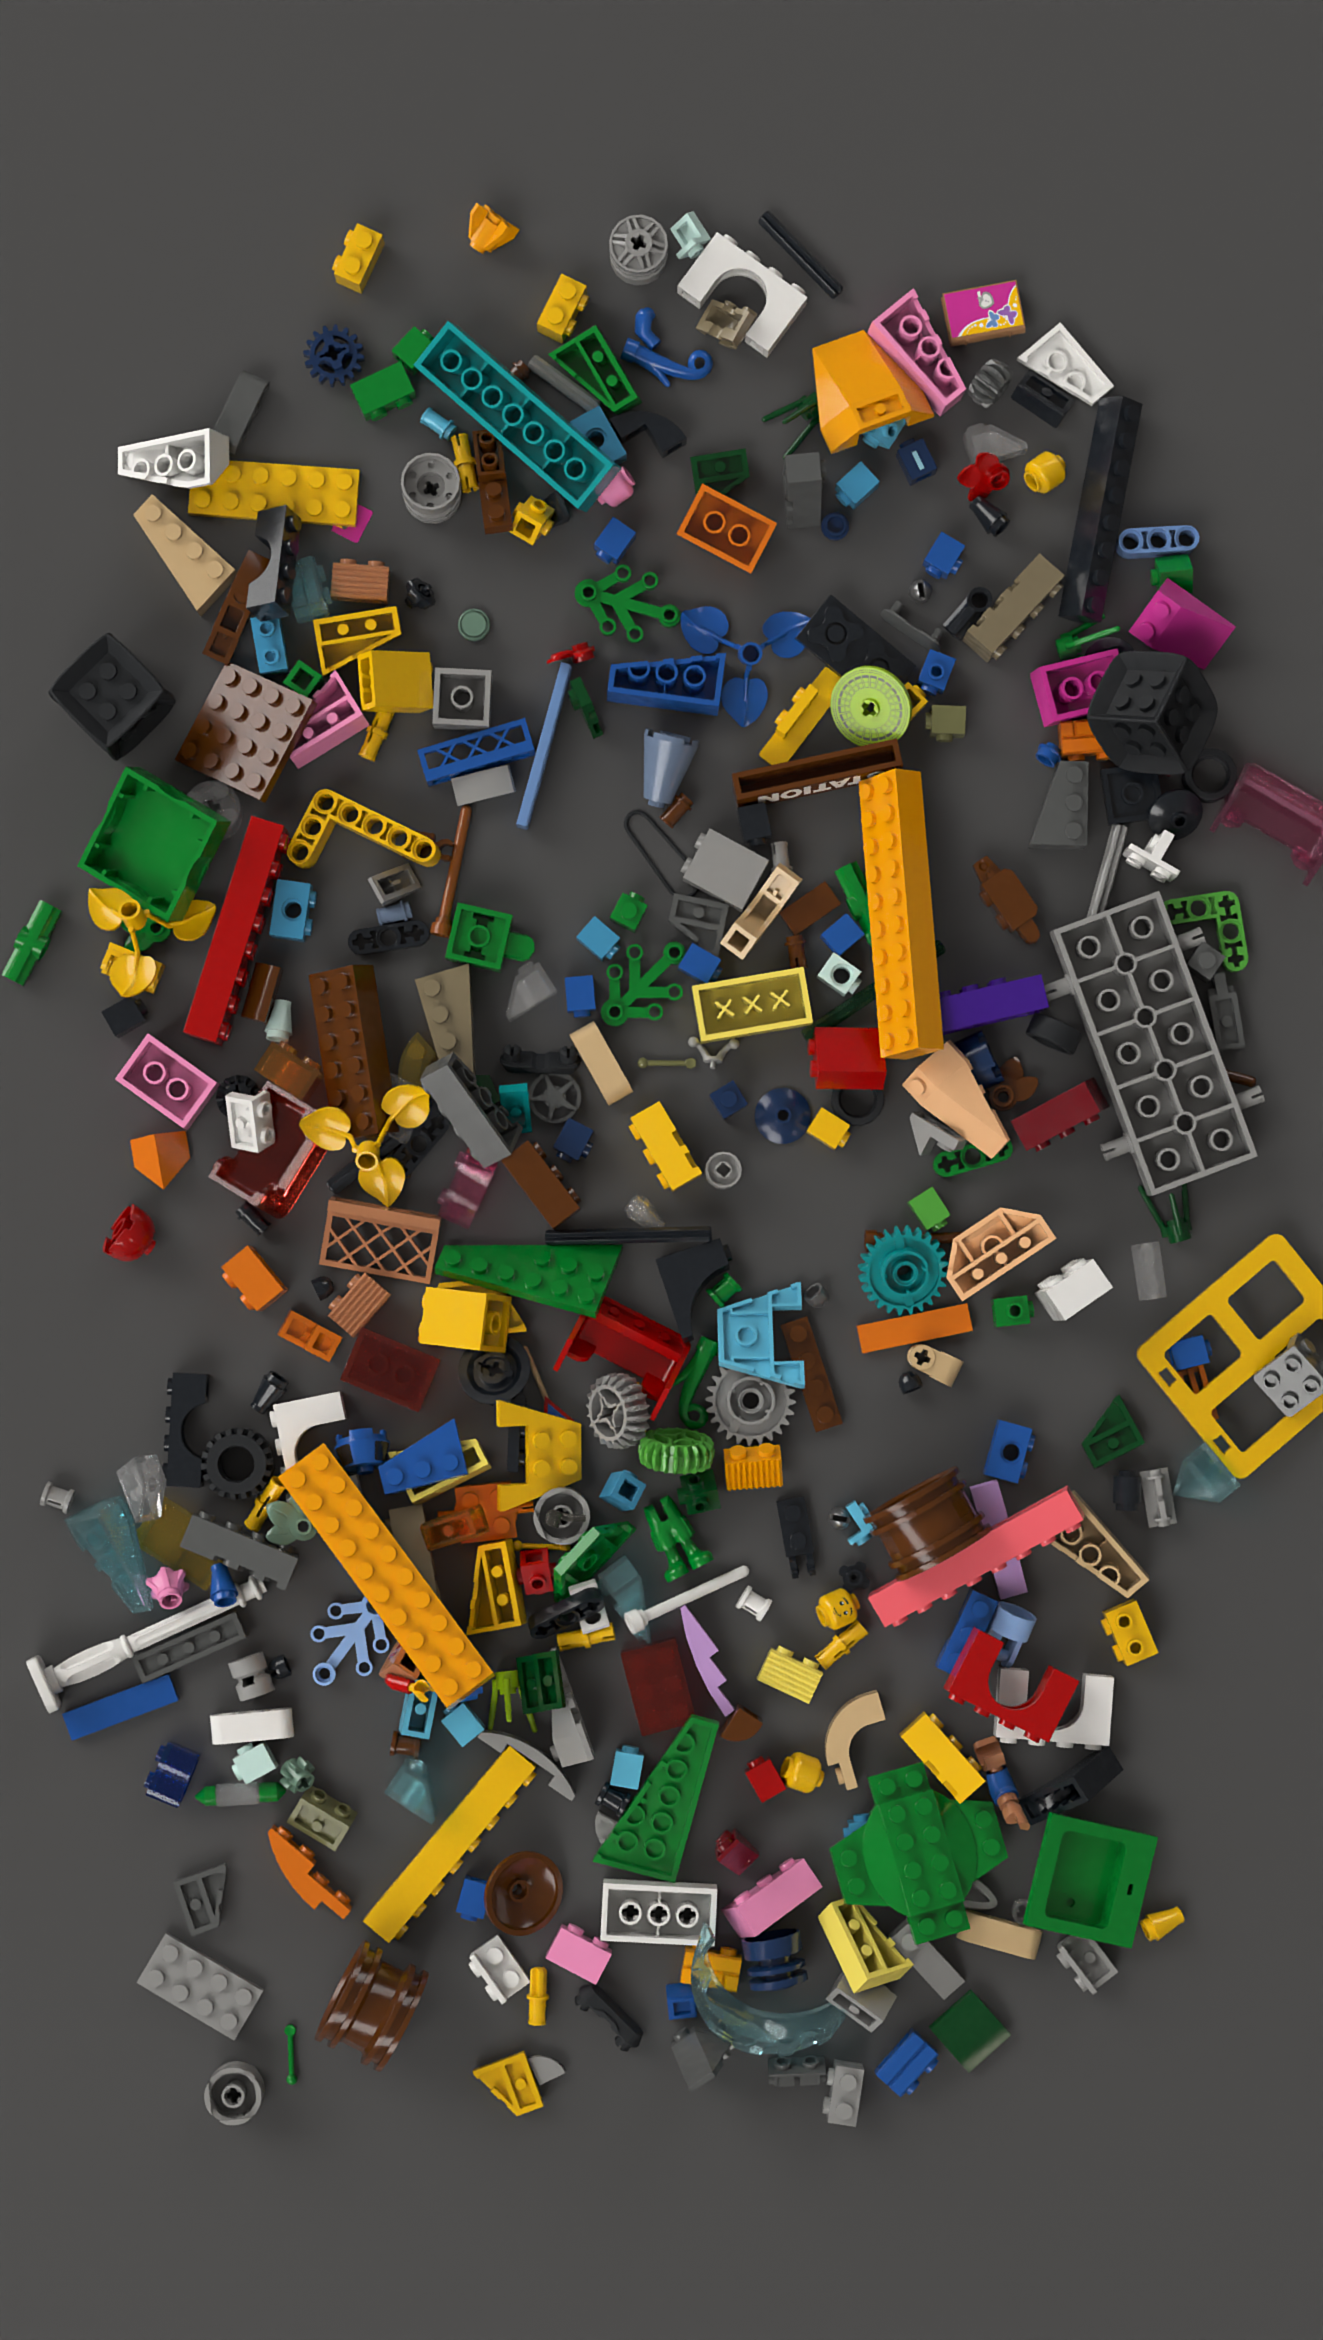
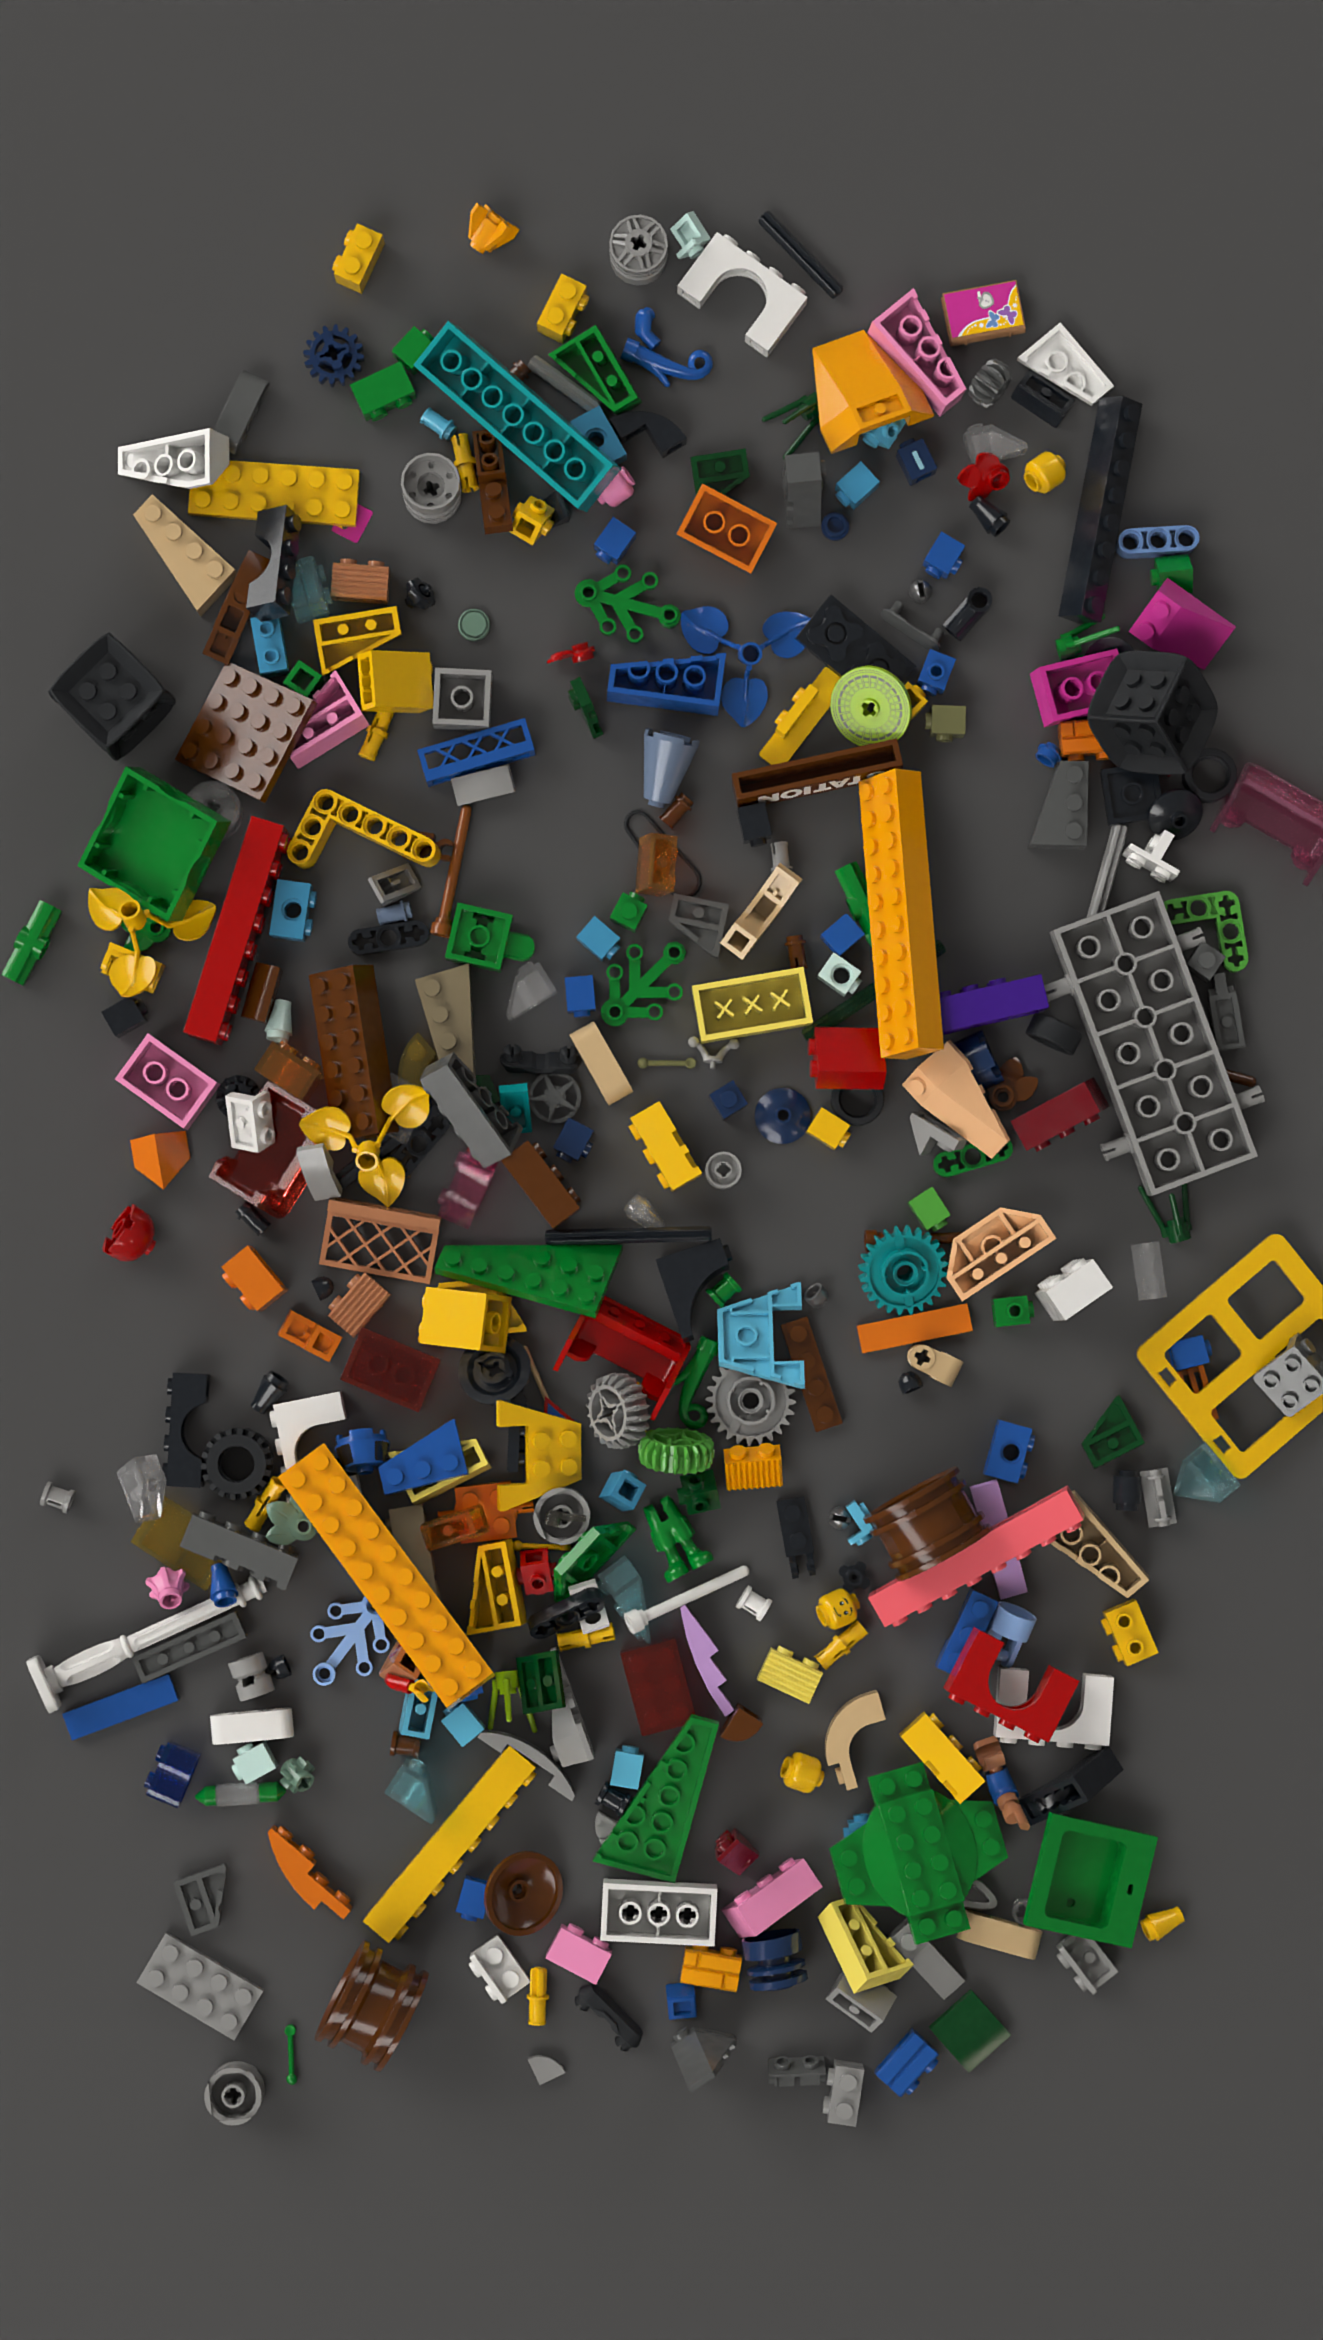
(112, 1540): clear light blue wedge -> none
(318, 1172): none -> light grey slope
(322, 1817): olive bracket -> none
(512, 2082): yellow wing -> none
(544, 746): medium blue tile -> none
(656, 864): none -> clear orange brick
(700, 965): blue brick -> none
(724, 869): light grey brick -> none
(726, 322): dark tan cylinder -> none
(750, 2028): clear light blue windscreen -> none
(764, 1778): red brick -> none
(810, 908): reddish brown tile -> none
(1008, 899): reddish brown hinge -> none
(1014, 608): dark tan wedge -> none

